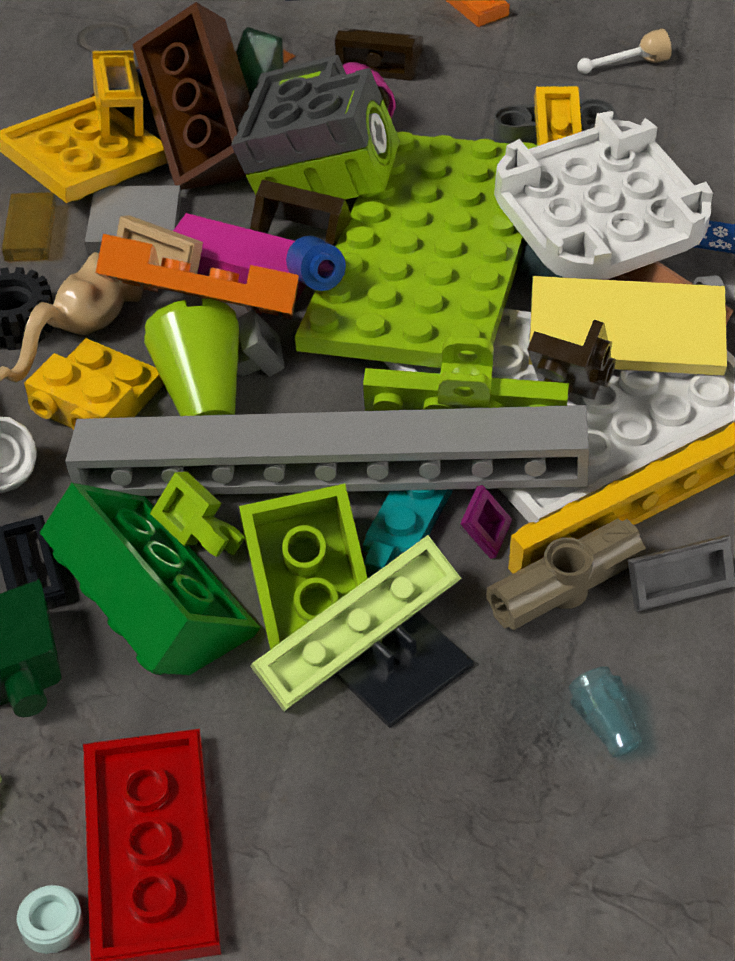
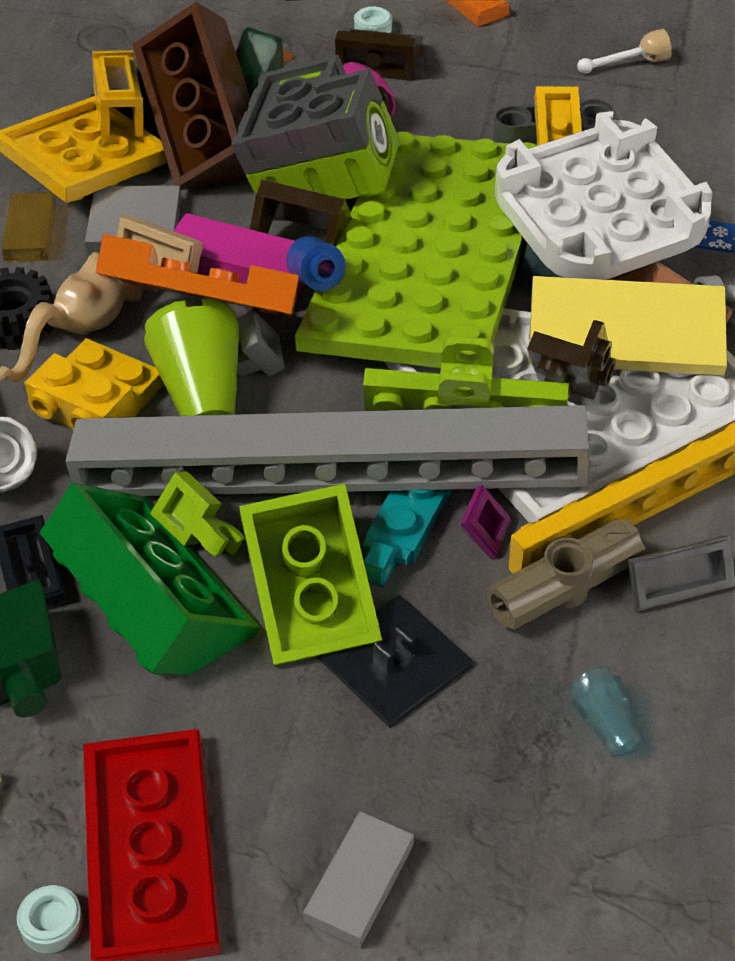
(355, 623): yellowish green tile -> none
(359, 879): none -> light grey tile
(373, 19): none -> light aqua tile

